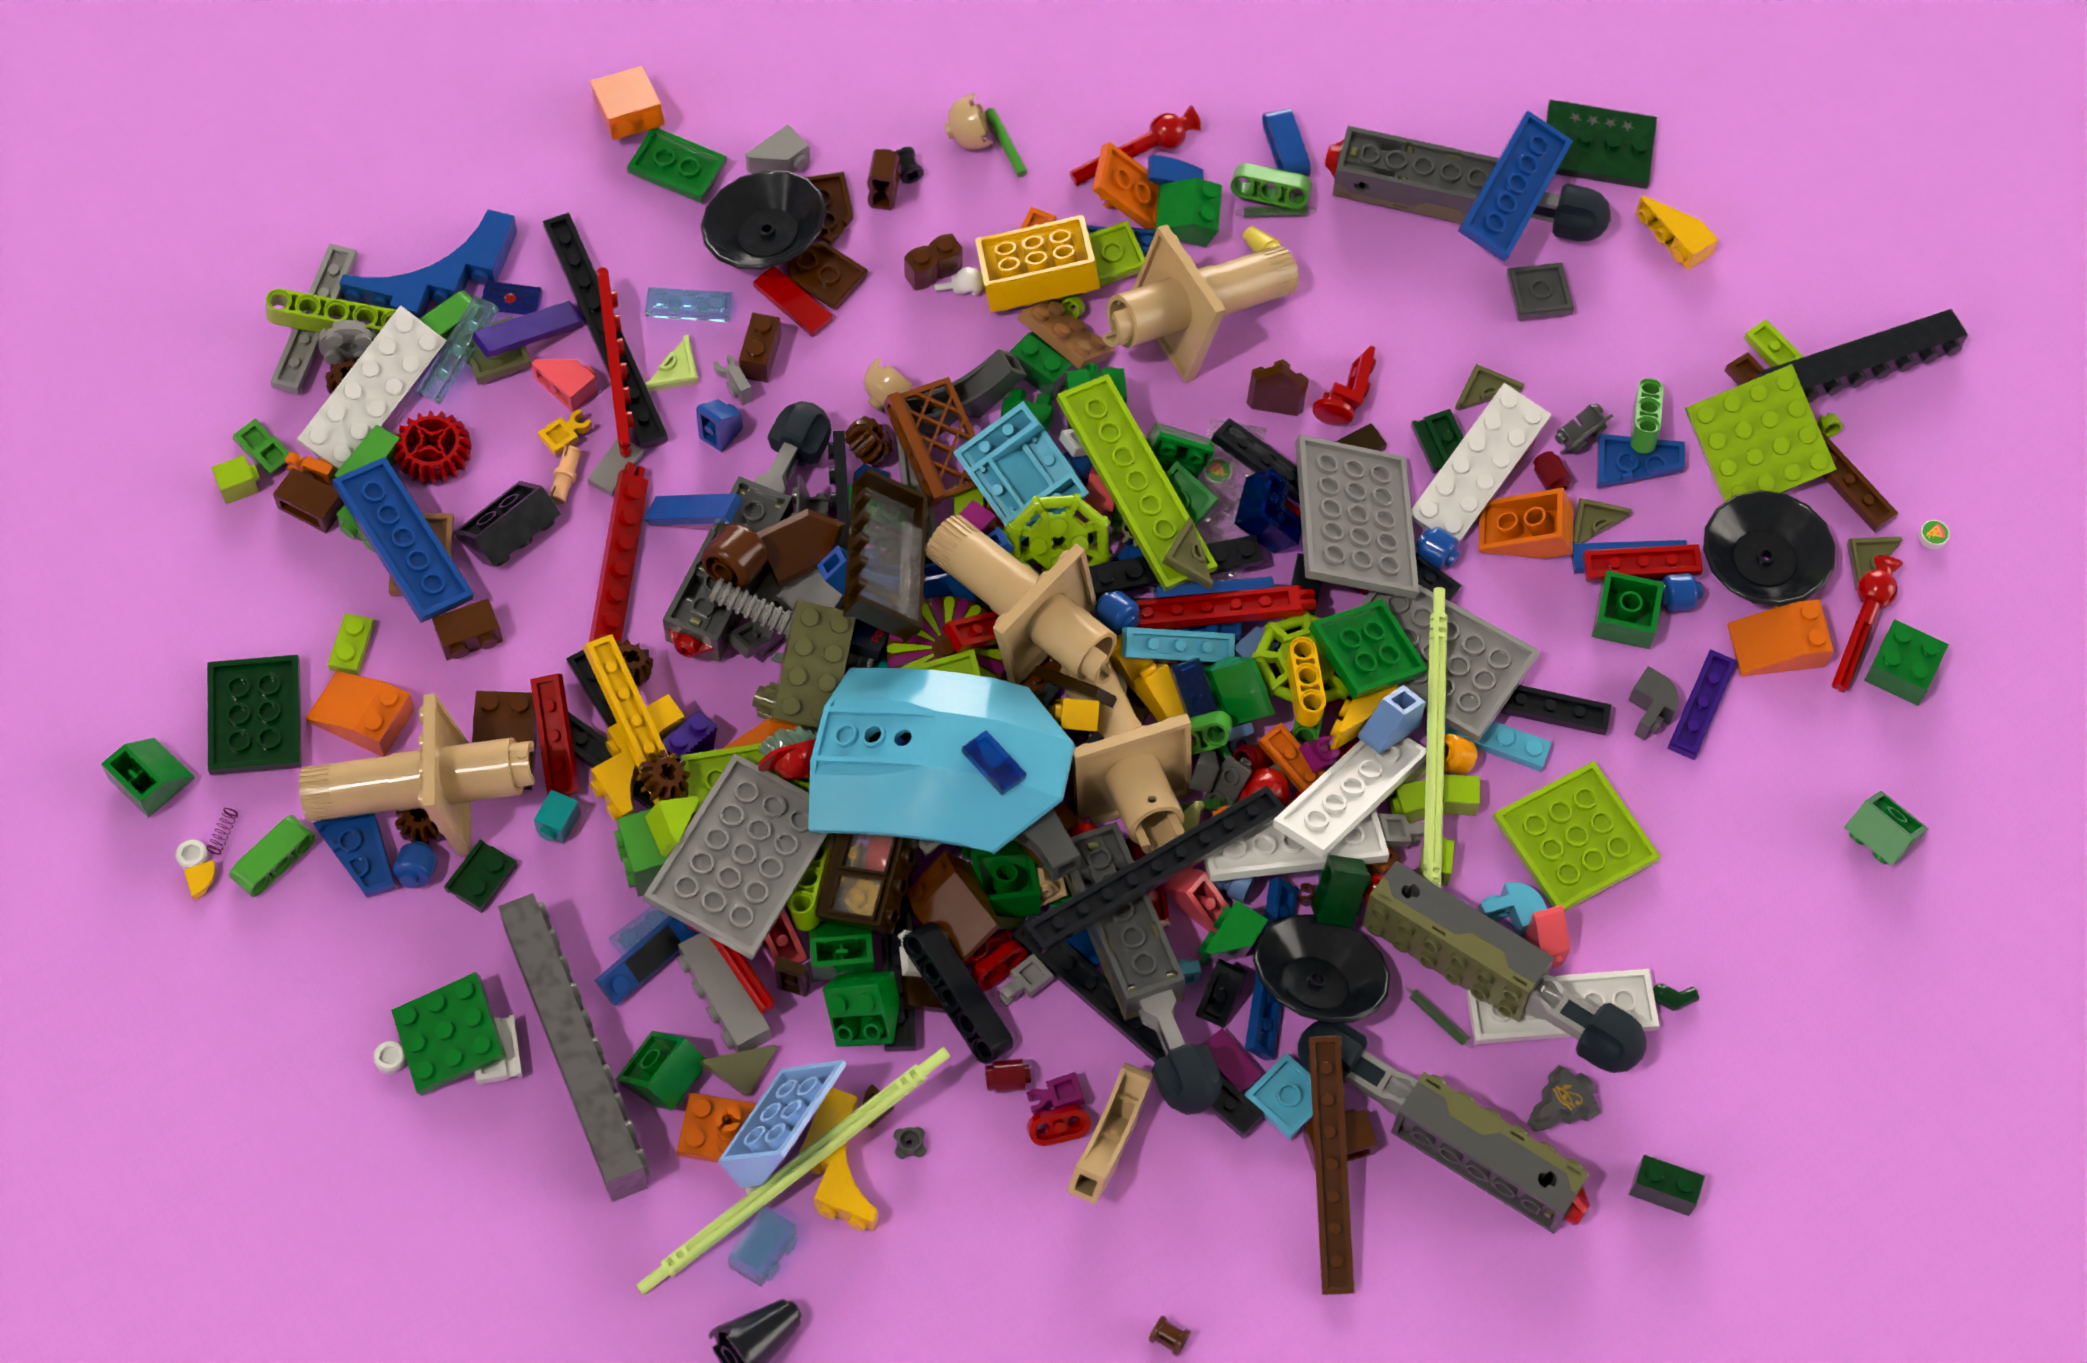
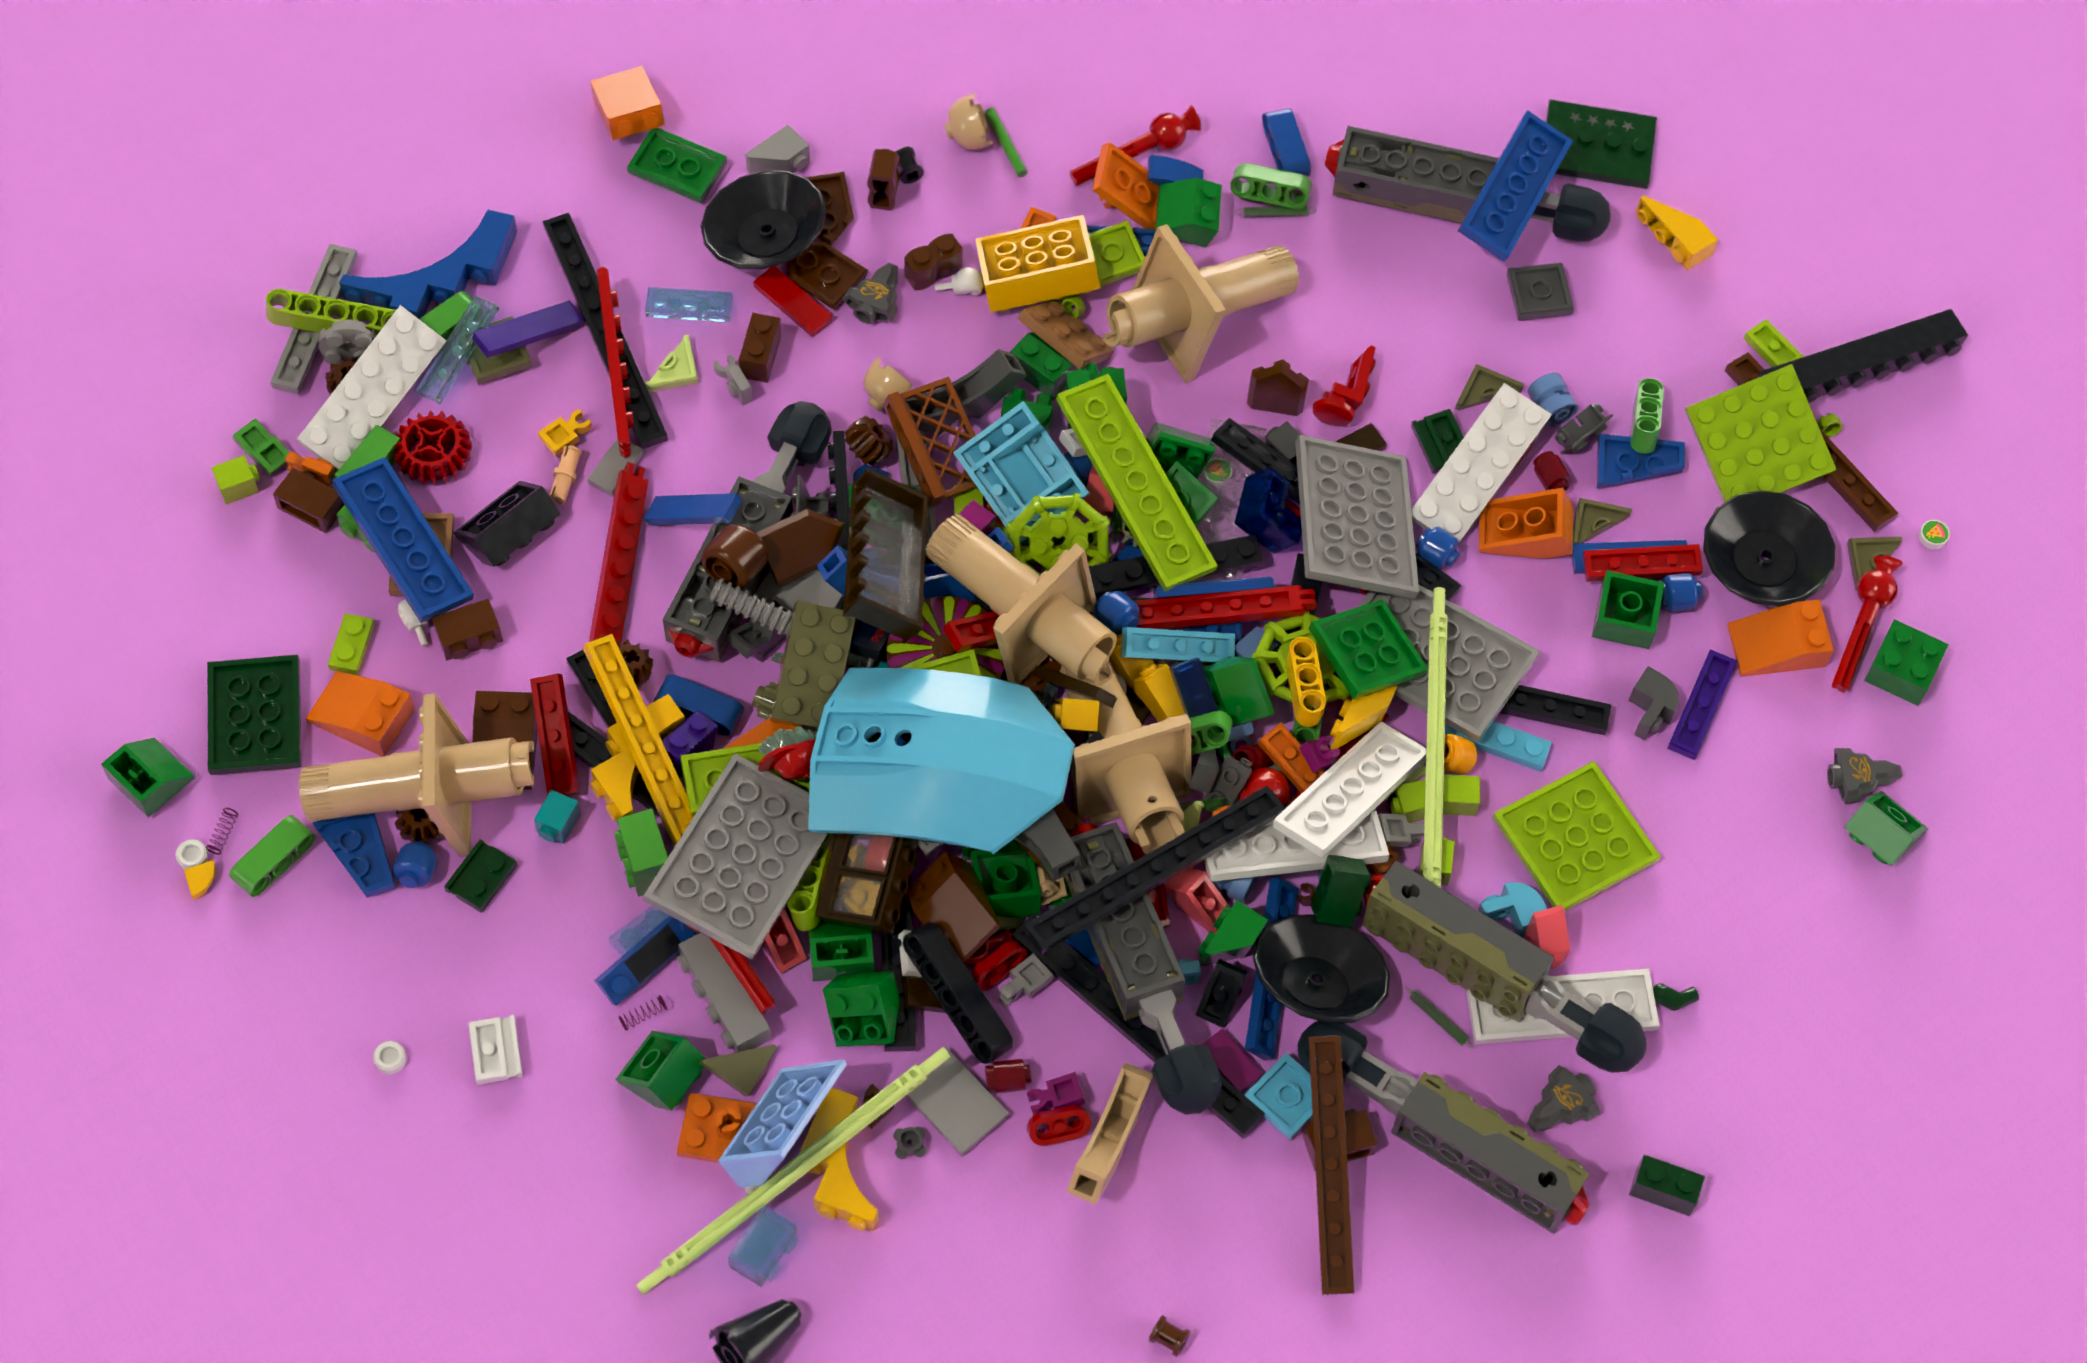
(412, 622): none -> white piece
(448, 1033): green plate -> none
(513, 297): clear blue tile -> none
(566, 380): coral slope -> none
(575, 1047): flat silver brick -> none
(660, 1000): none -> magenta piece
(662, 764): reddish brown gear -> none
(668, 821): lime slope -> none
(694, 697): none -> blue beam
(718, 423): blue slope -> none
(792, 976): dark brown plate -> none
(875, 296): none -> dark grey rock
(957, 1105): none -> light grey tile
(994, 762): clear blue tile -> none
(1188, 556): olive tile -> none
(1258, 239): light yellow cone -> none
(1283, 441): none -> dark grey brick
(1393, 719): medium blue slope -> none
(1552, 395): none -> medium blue wheel
(1859, 774): none -> dark grey rock

